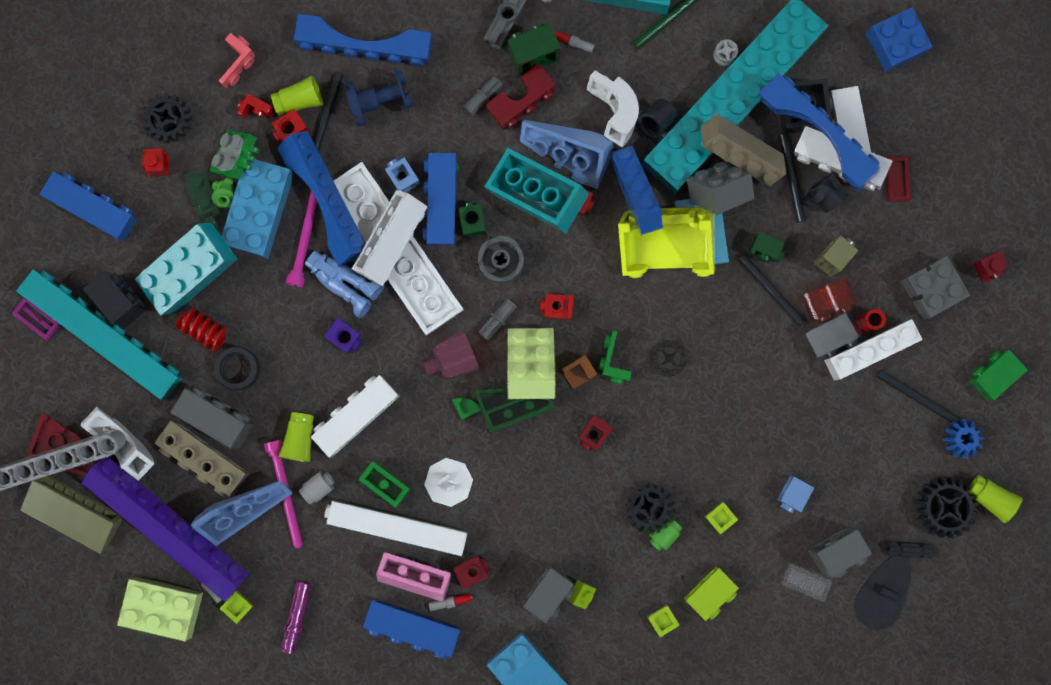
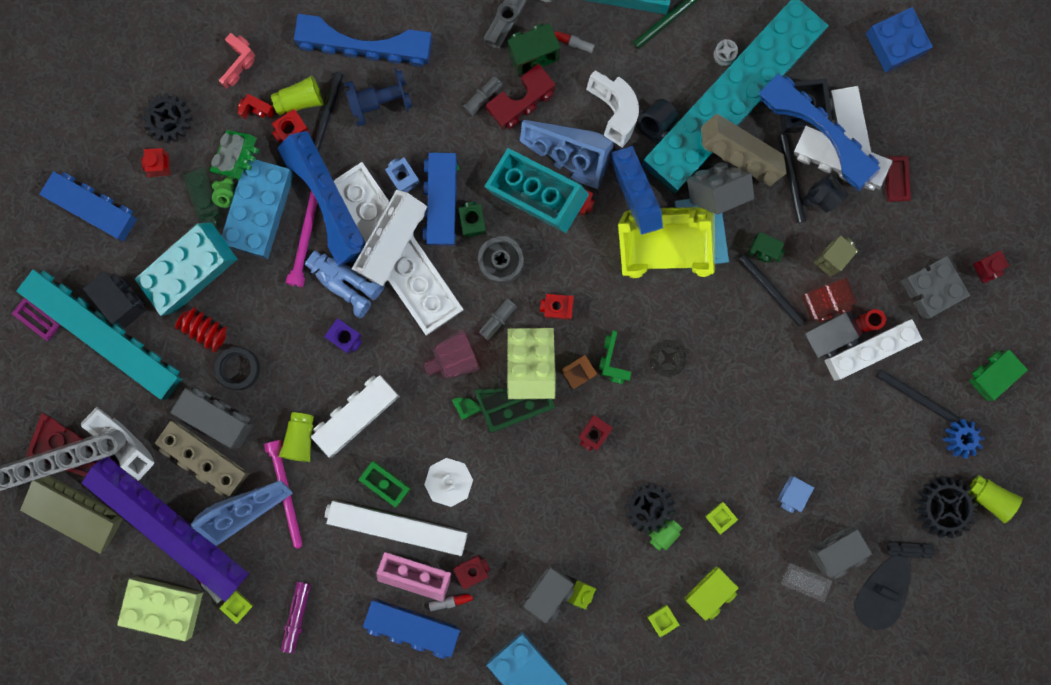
(317, 487): light grey brick -> none

